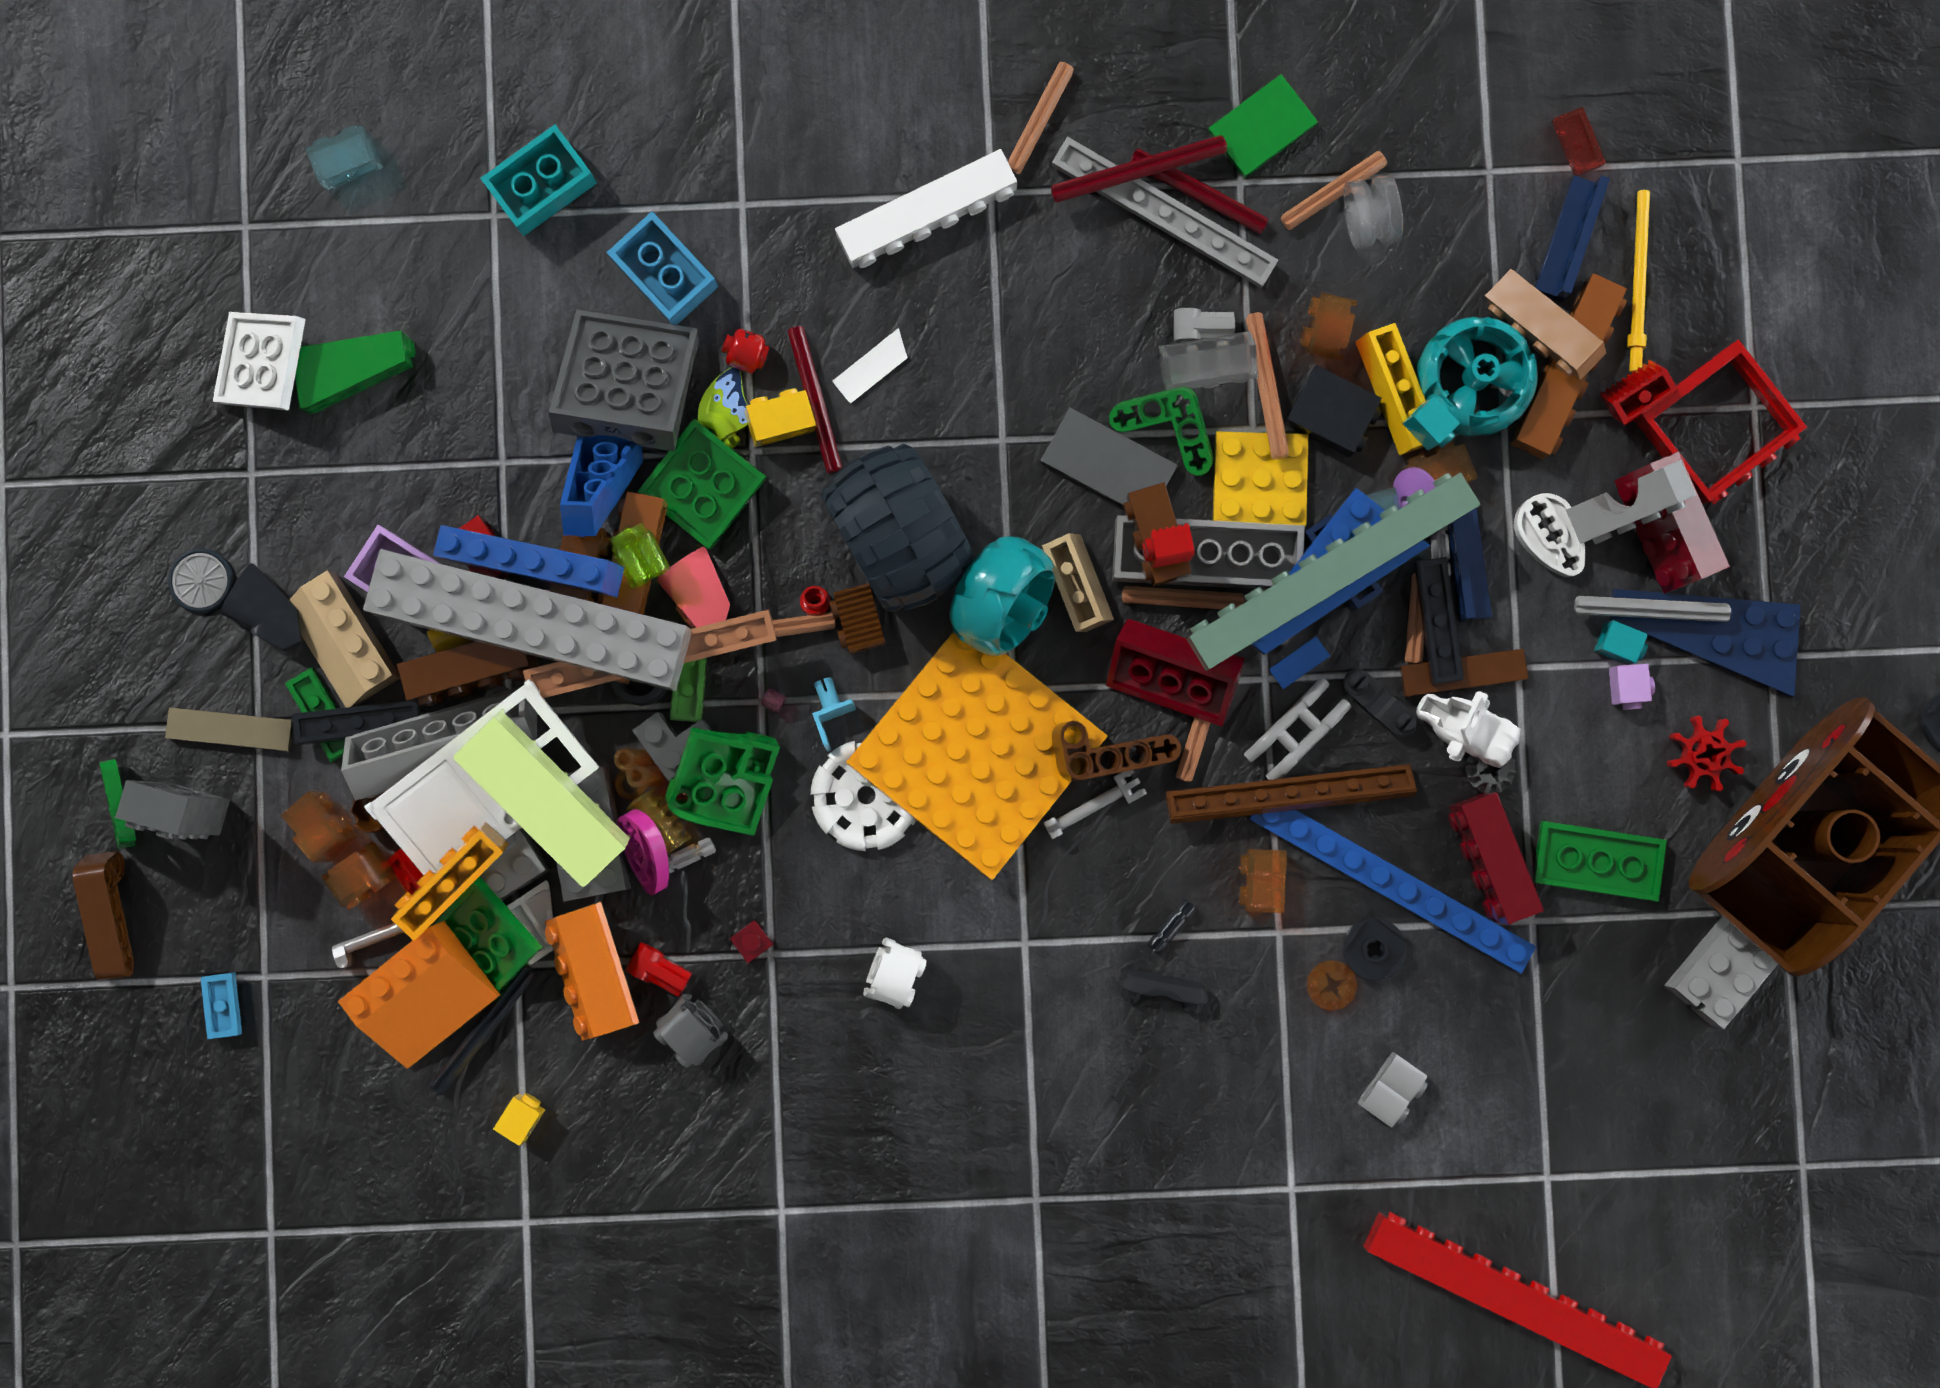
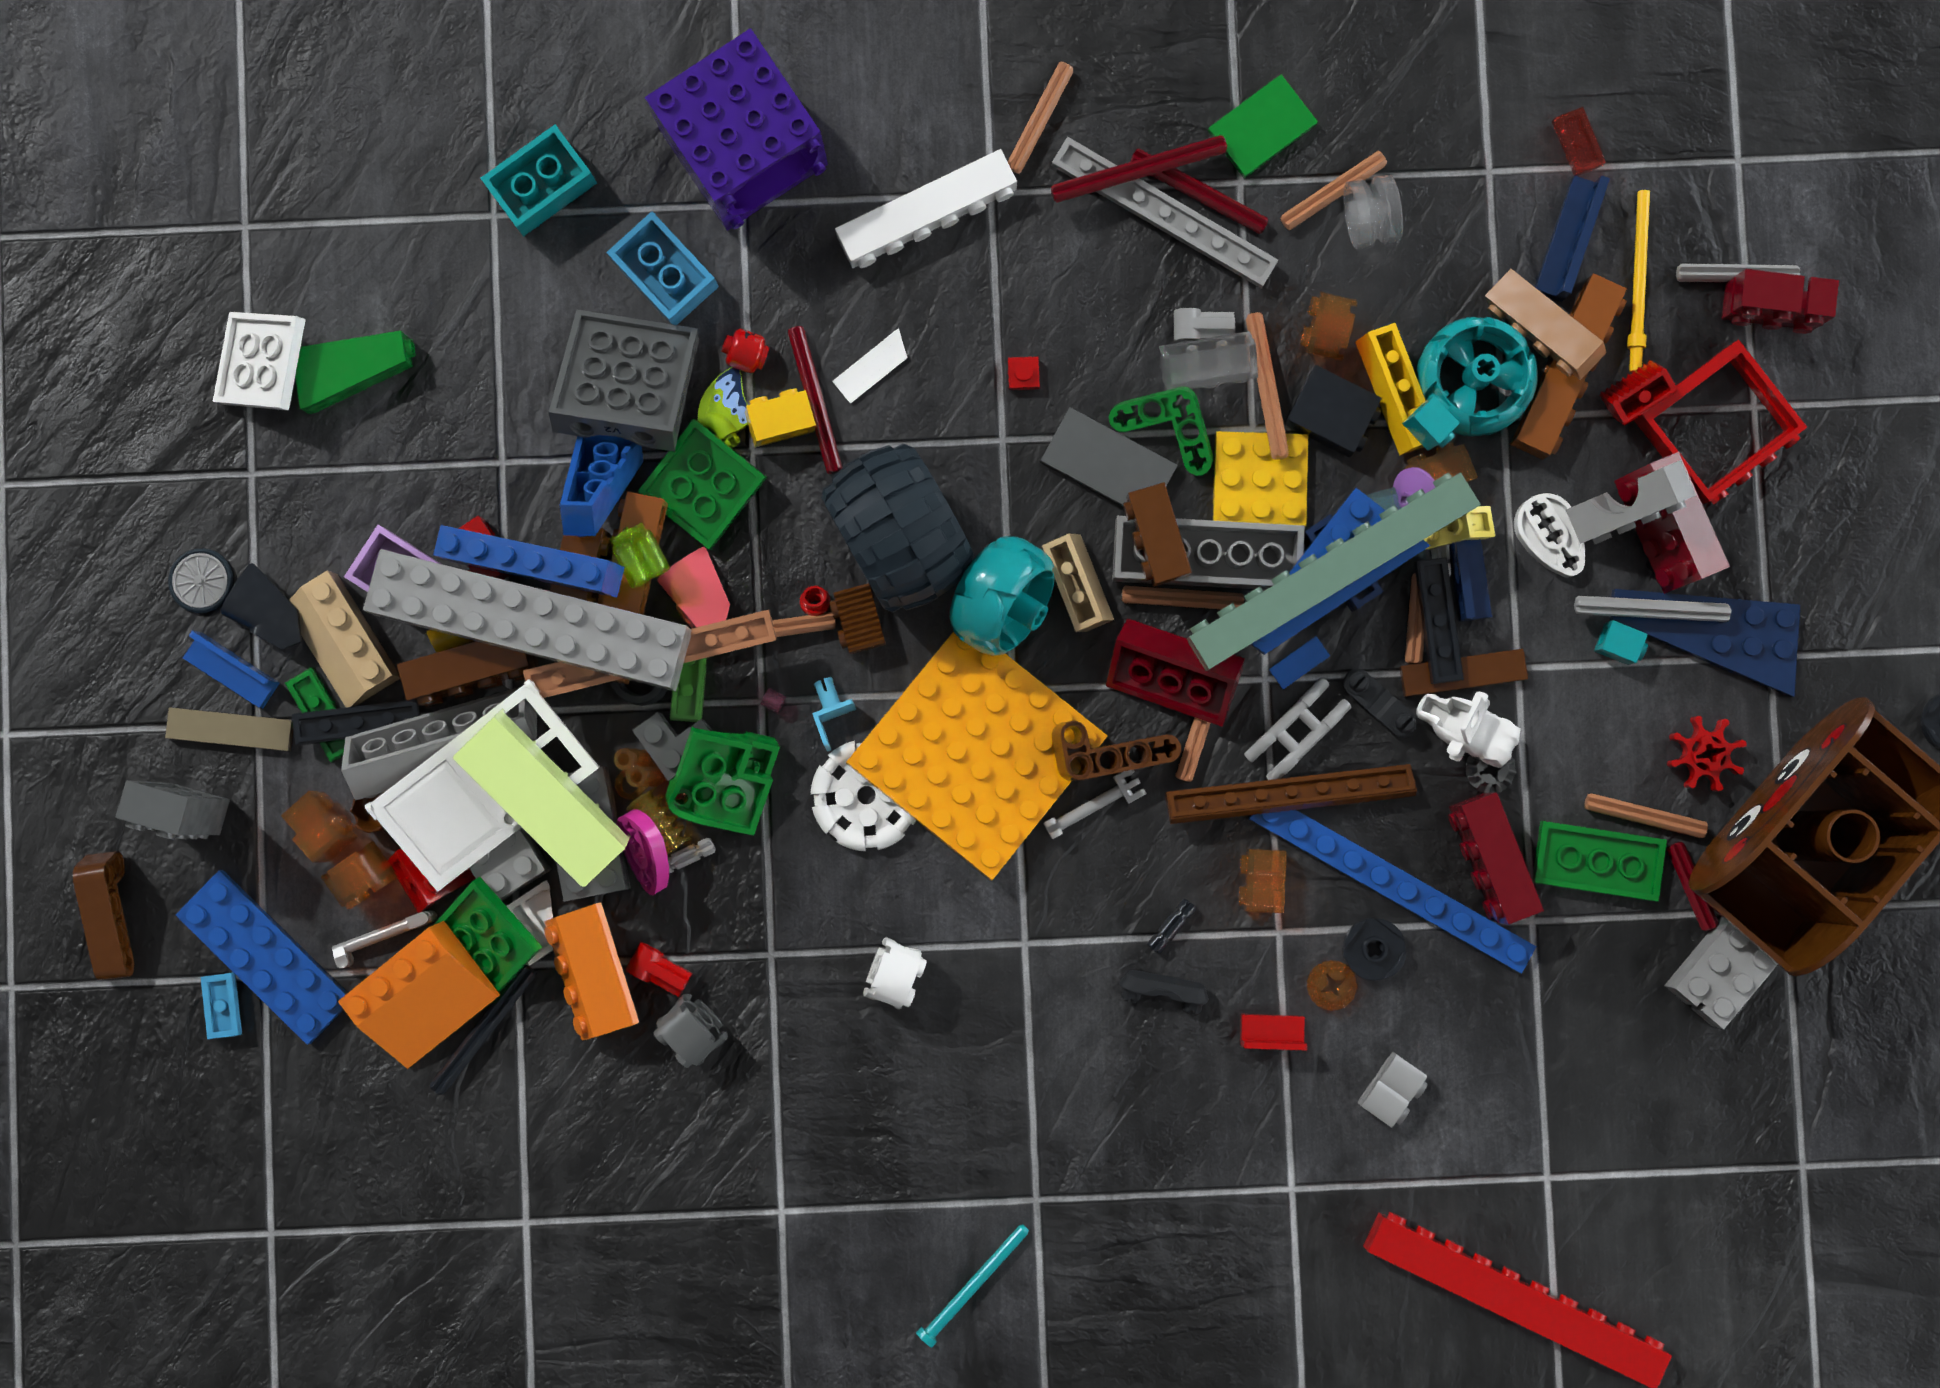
(124, 836): green beam -> none
(230, 669): none -> blue panel
(263, 956): none -> blue plate
(343, 157): clear light blue brick -> none
(445, 885): light orange brick -> none
(519, 1118): yellow brick -> none
(738, 129): none -> dark purple piece
(751, 941): dark red plate -> none
(928, 1335): none -> teal bar
(1023, 373): none -> red plate
(1169, 546): red brick -> none
(1272, 1032): none -> red panel
(1471, 526): none -> light yellow bracket
(1631, 685): lavender brick -> none
(1646, 815): none -> nougat axle
(1684, 867): none -> dark red axle
(1725, 272): none -> light grey axle
(1779, 300): none -> dark red piece

